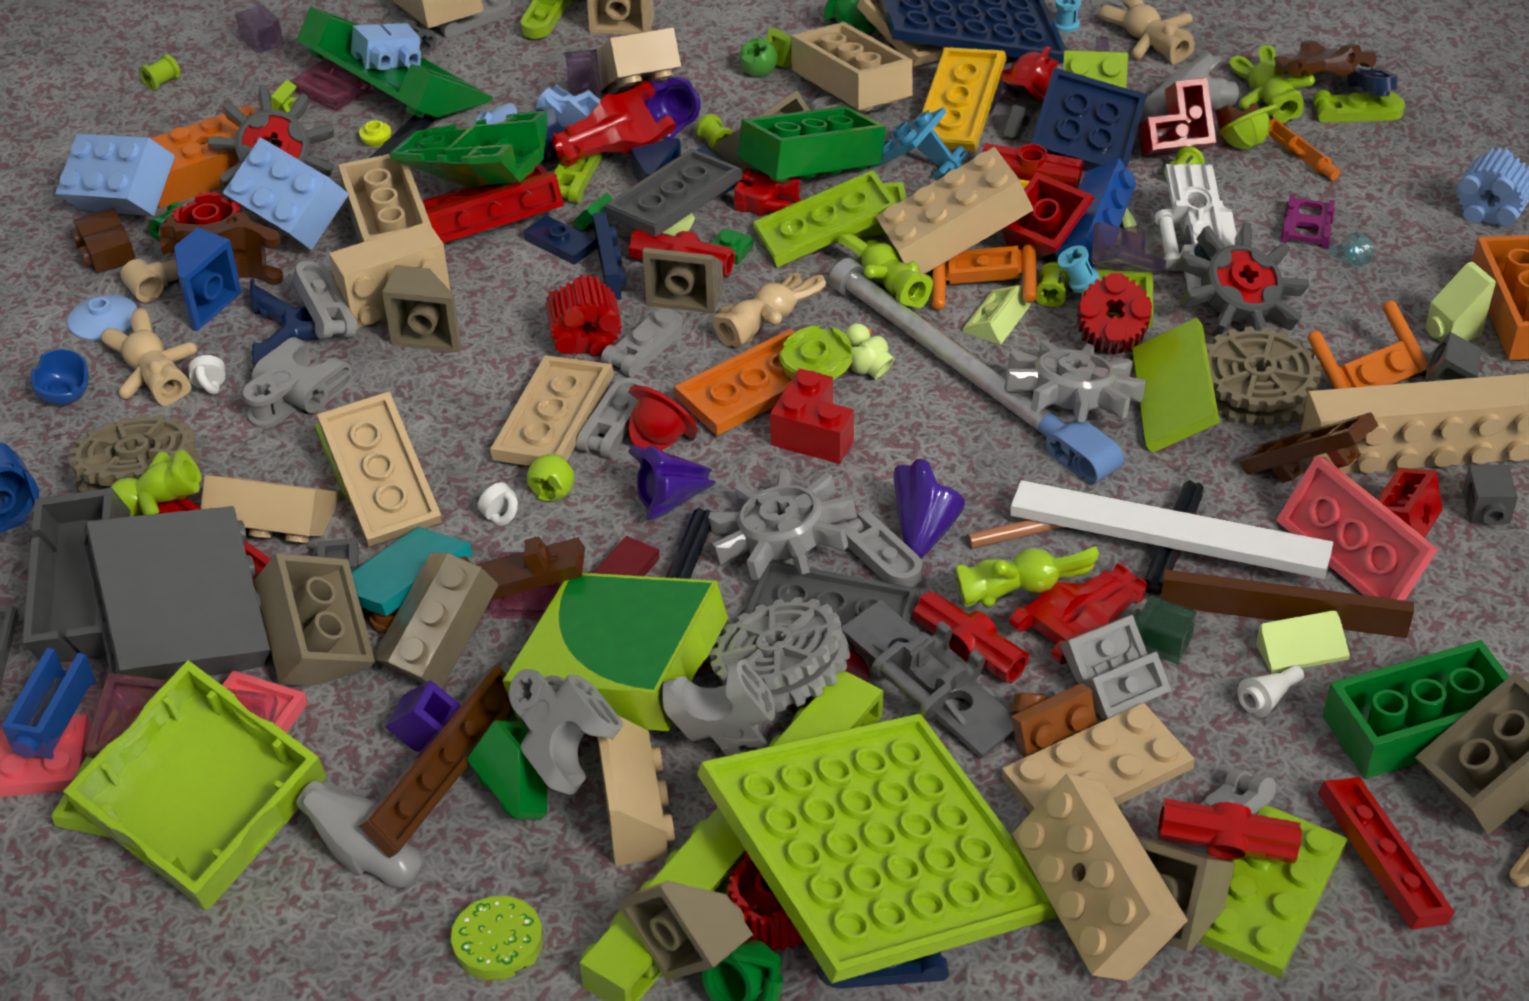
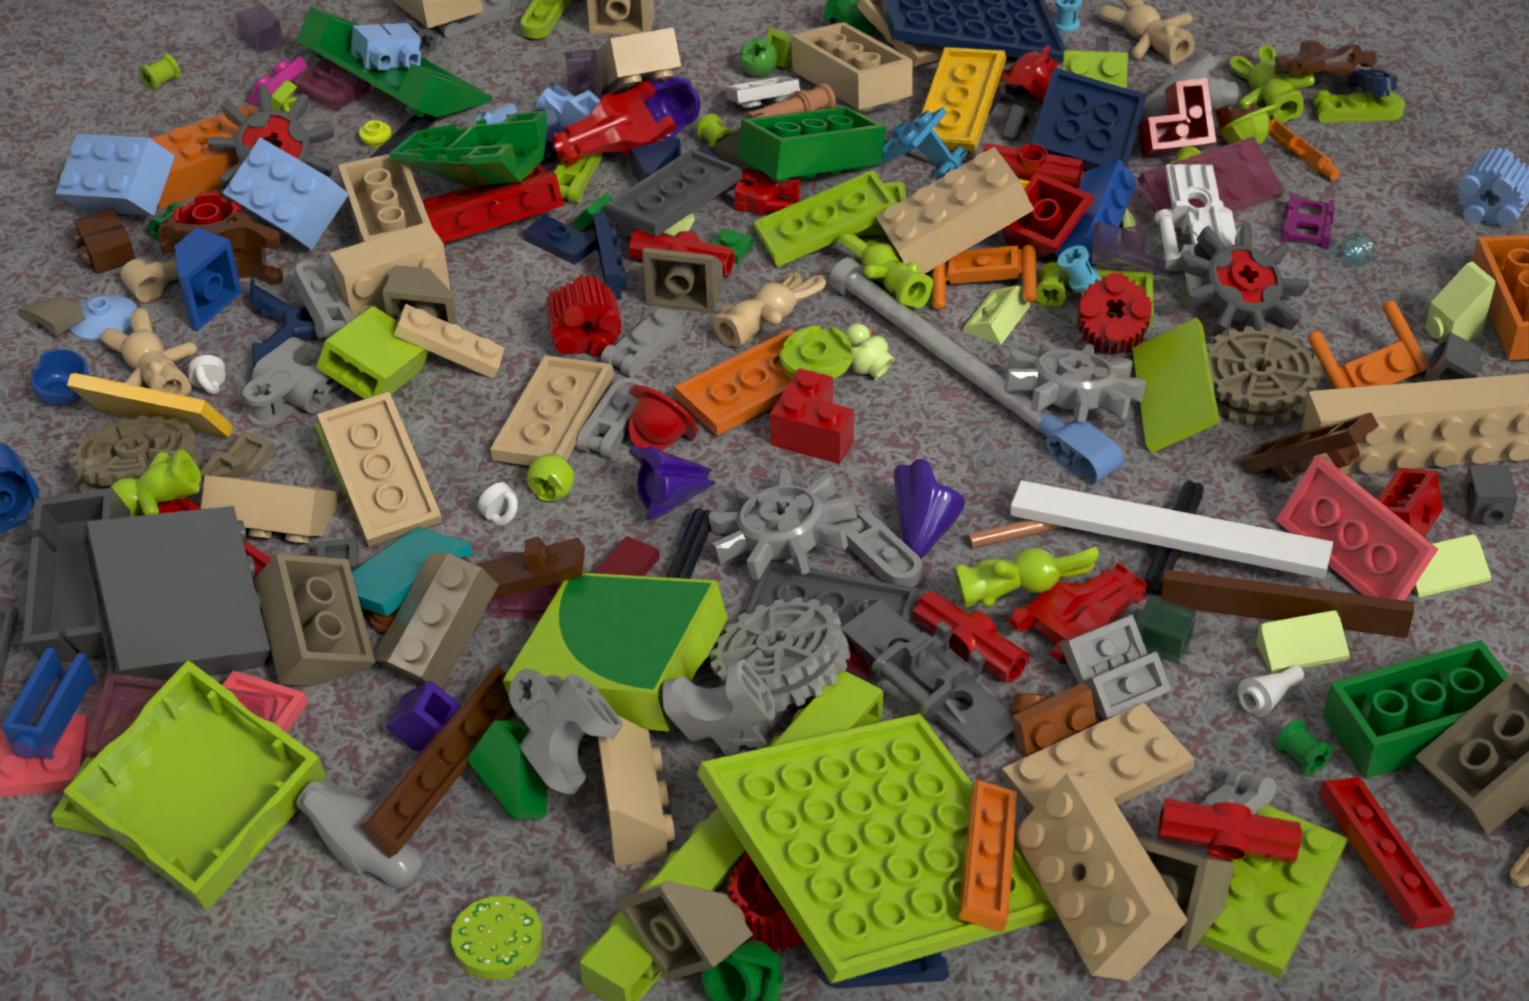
(54, 314): none -> dark tan slope
(137, 400): none -> yellow tile
(242, 458): none -> dark tan slope
(282, 72): none -> dark pink plate
(370, 357): none -> lime brick
(449, 341): none -> tan plate
(751, 93): none -> white plate
(818, 98): none -> nougat pin
(988, 856): none -> orange tile
(1240, 176): none -> clear pink plate
(1303, 747): none -> green bush
(1454, 566): none -> yellowish green slope

